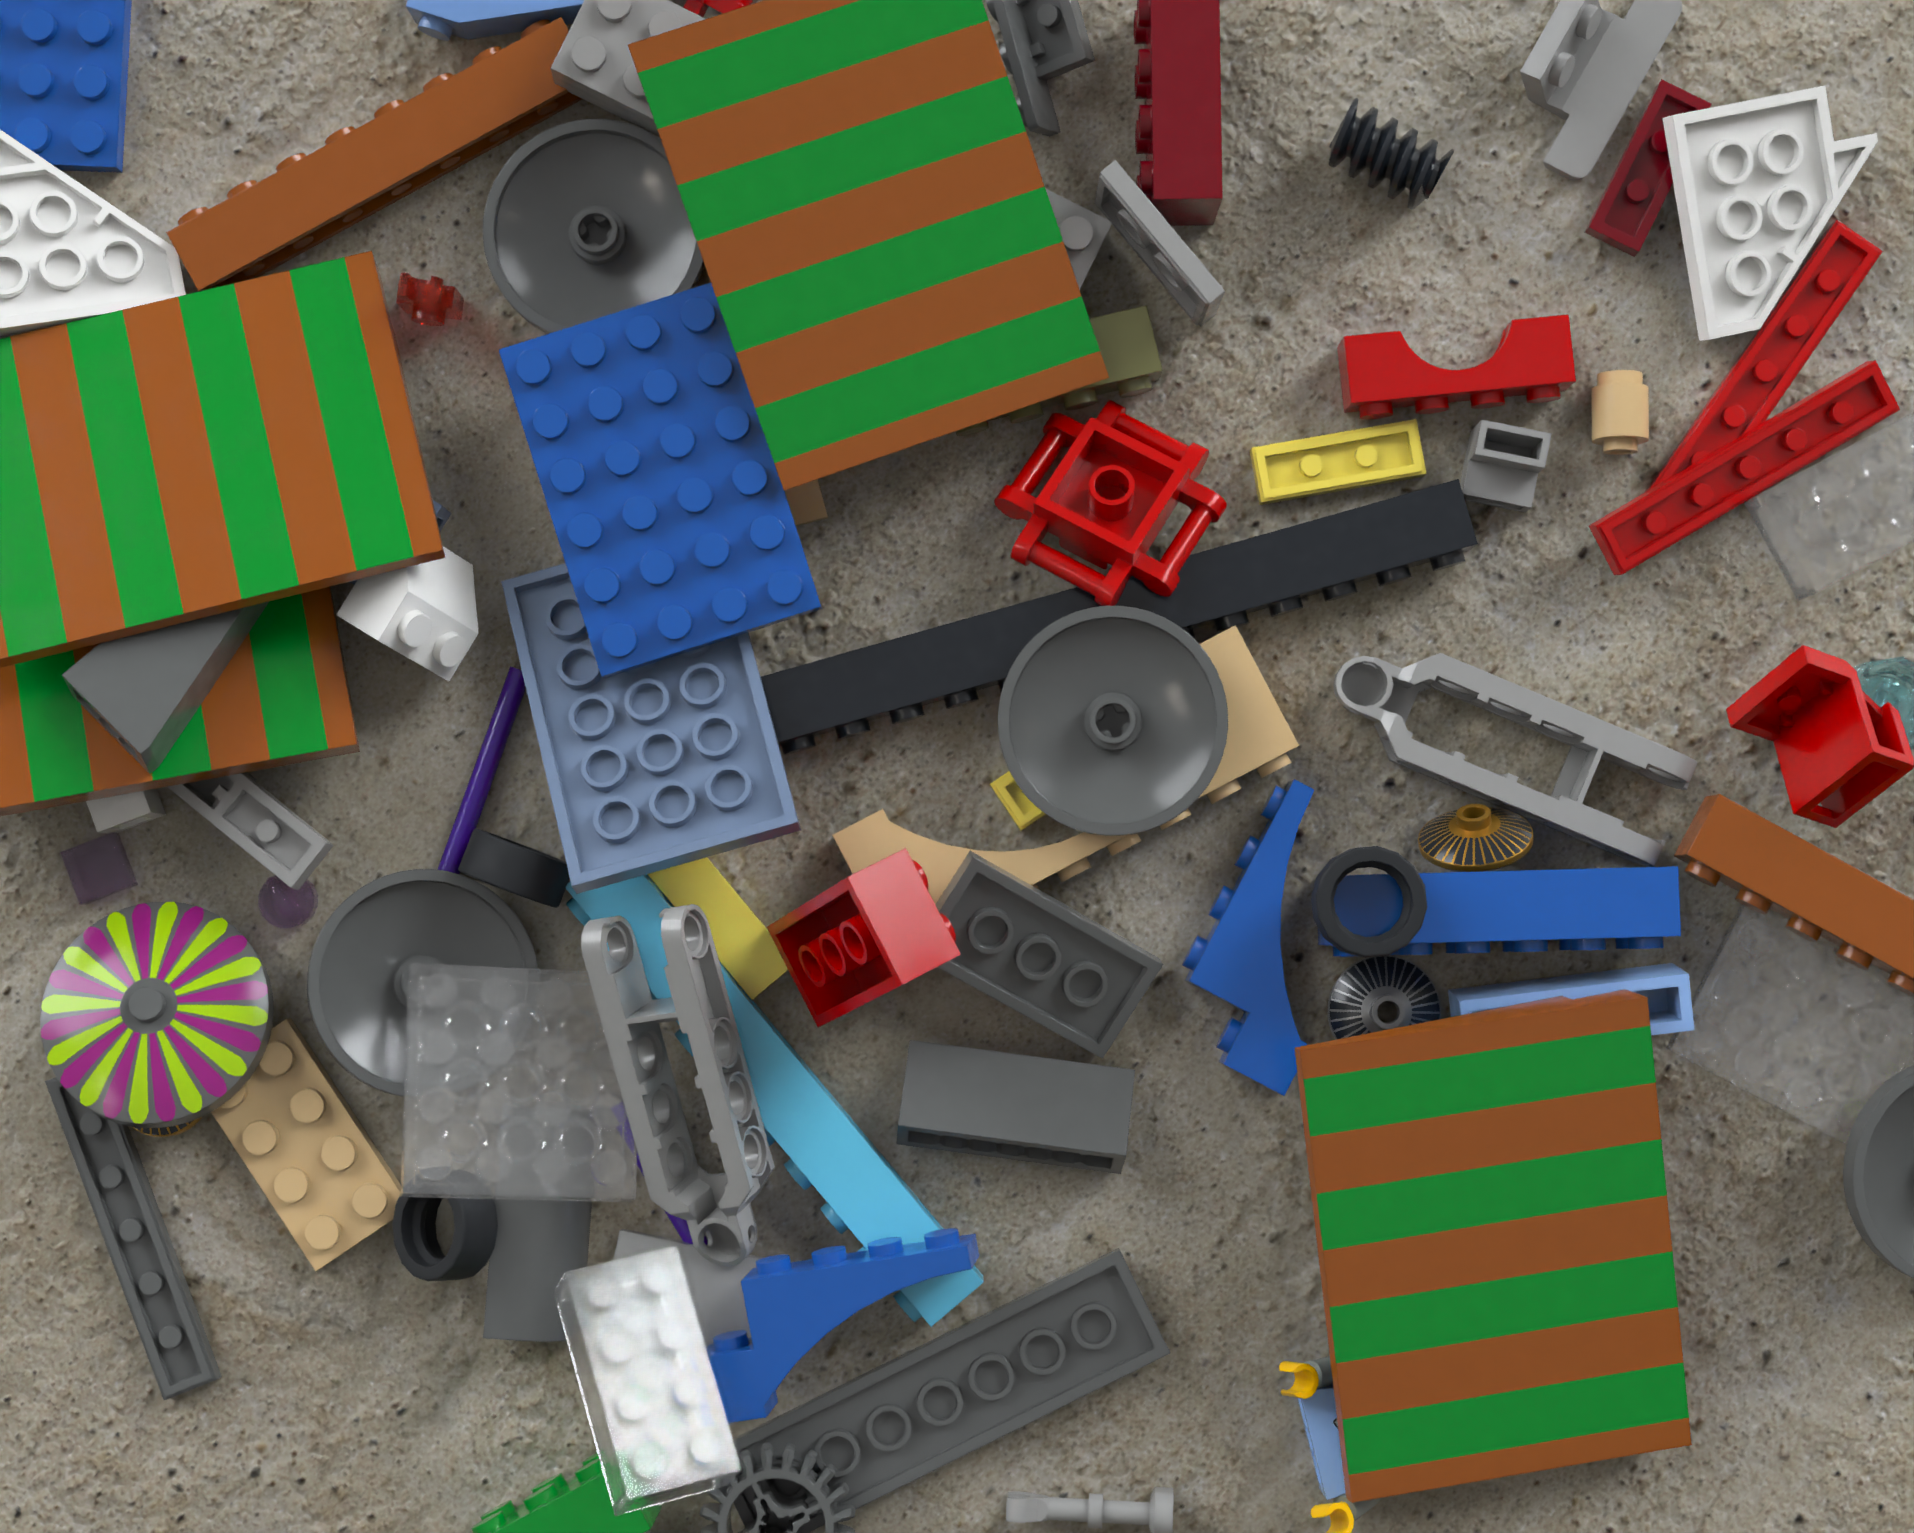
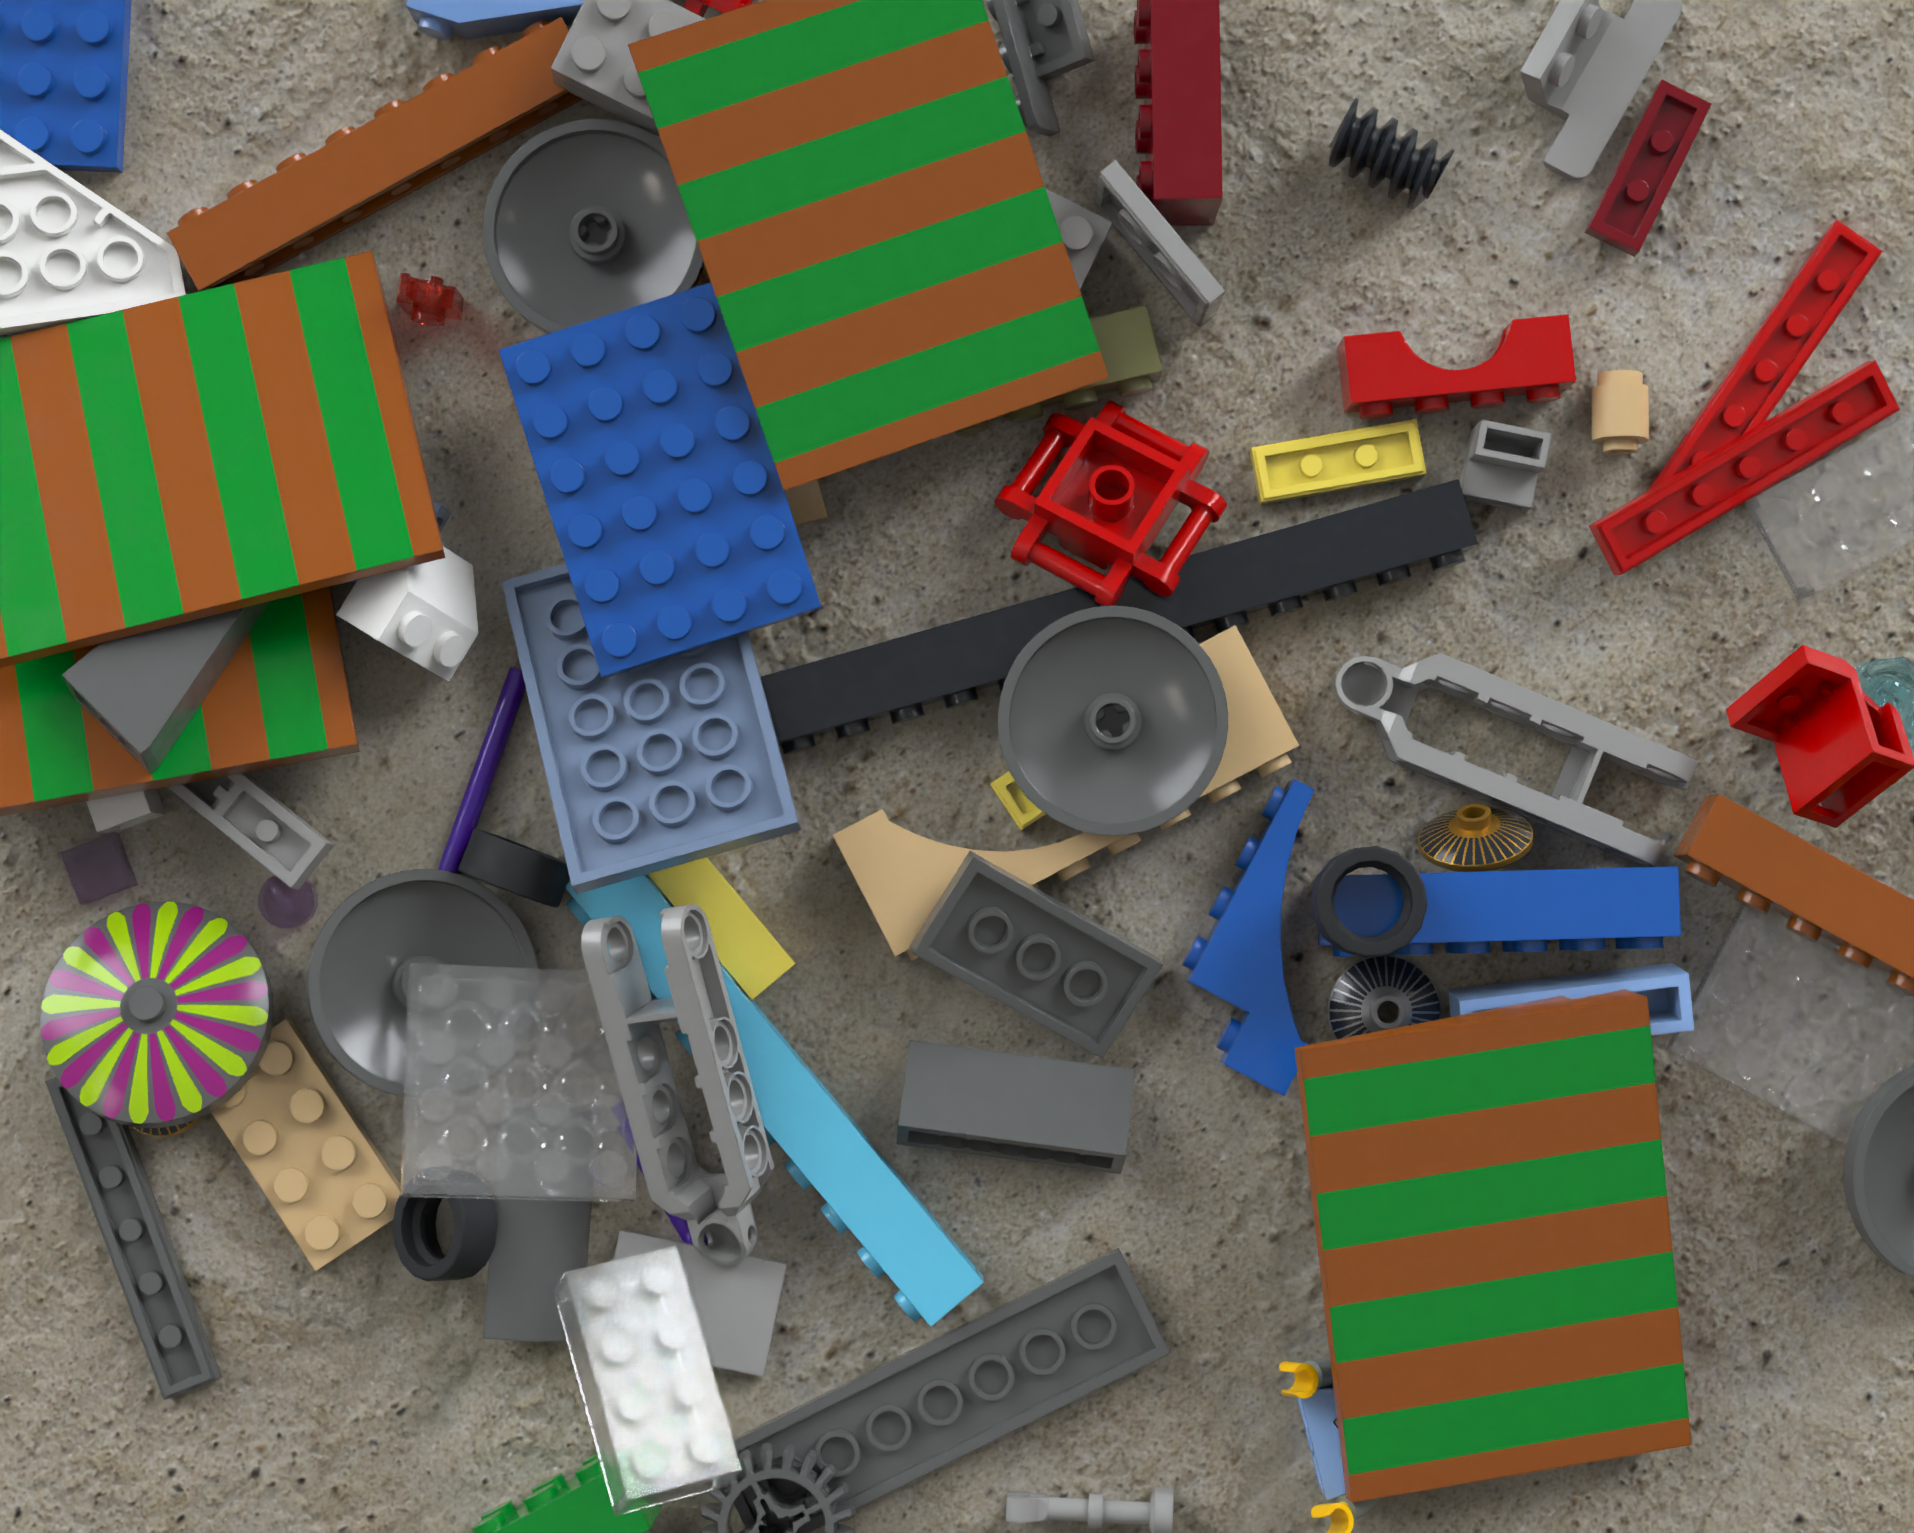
(803, 1300): blue arch -> none
(864, 937): red brick -> none
(1753, 199): white wing -> none

